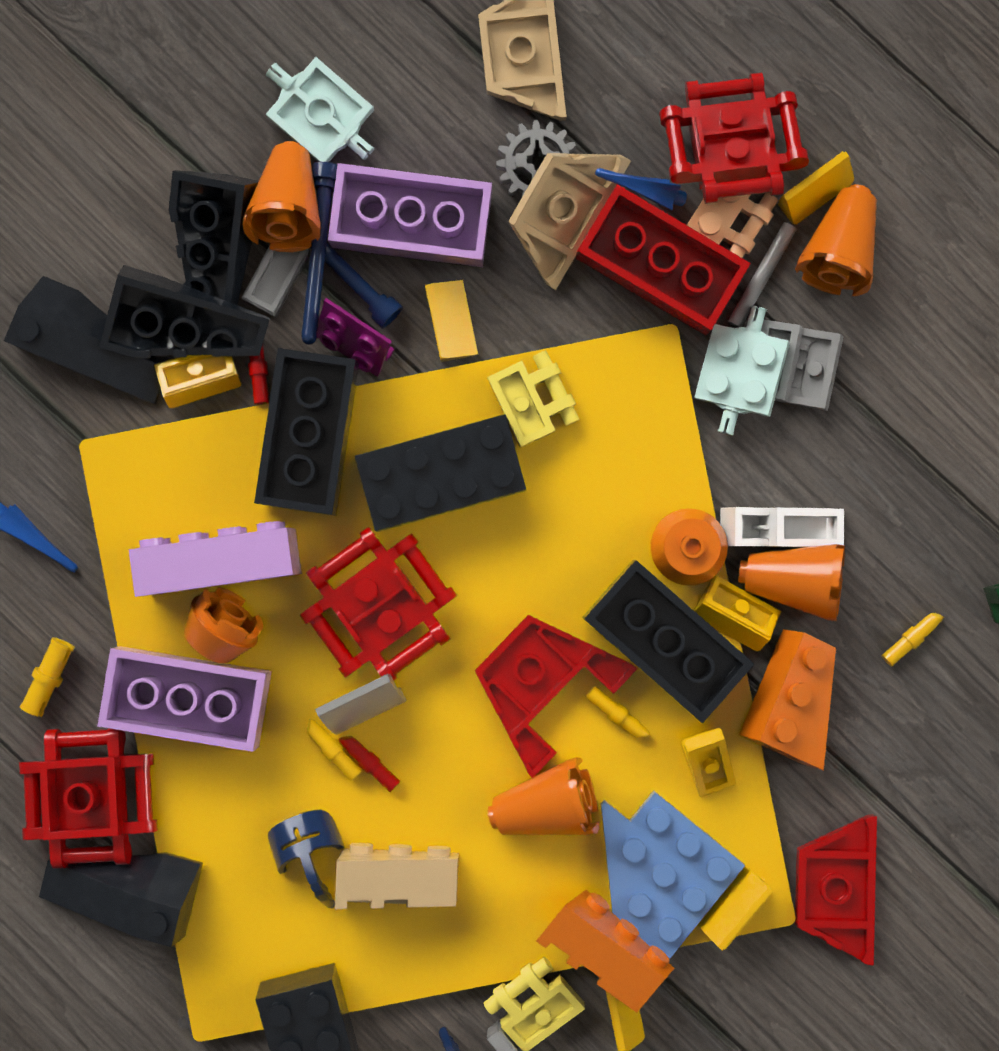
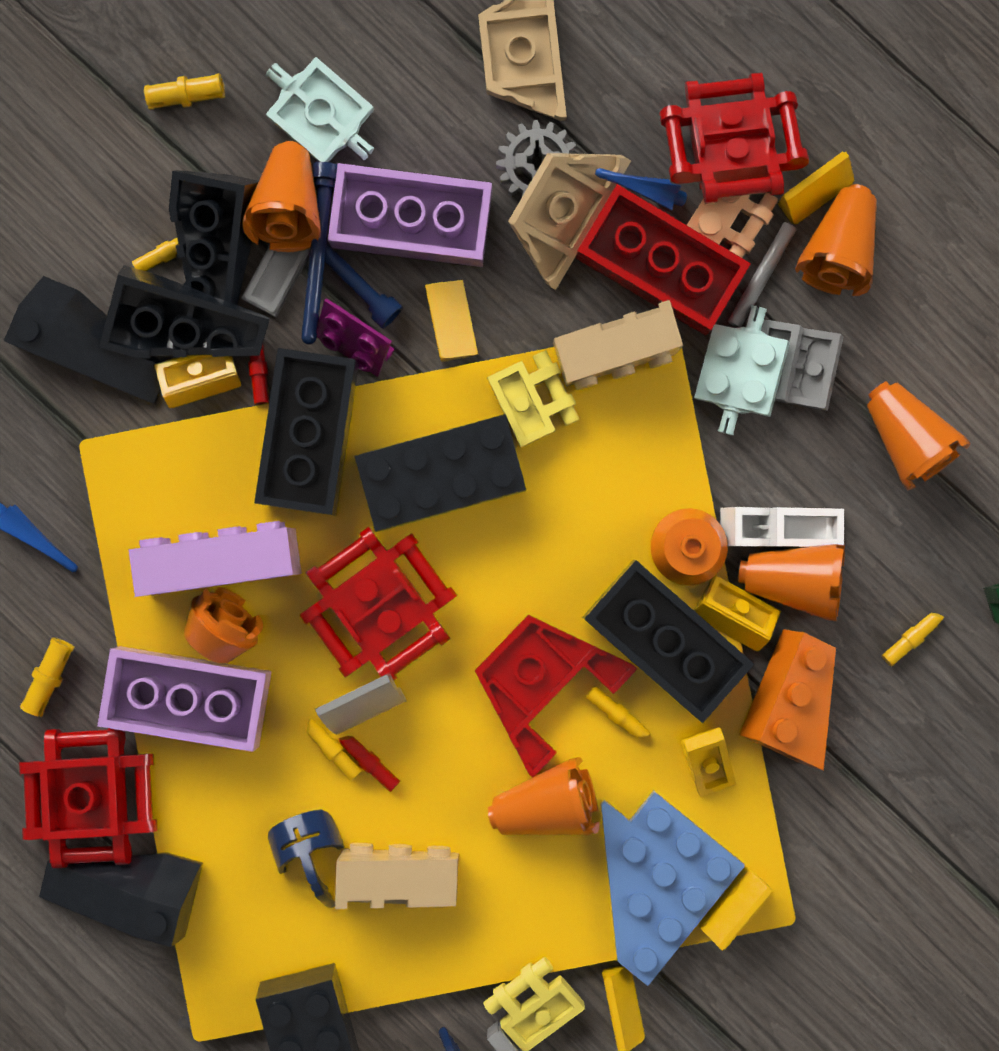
(163, 253): none -> yellow piece
(184, 91): none -> yellow pin
(608, 948): orange wedge -> none
(618, 346): none -> tan wedge
(839, 888): red wing -> none
(913, 433): none -> orange cone

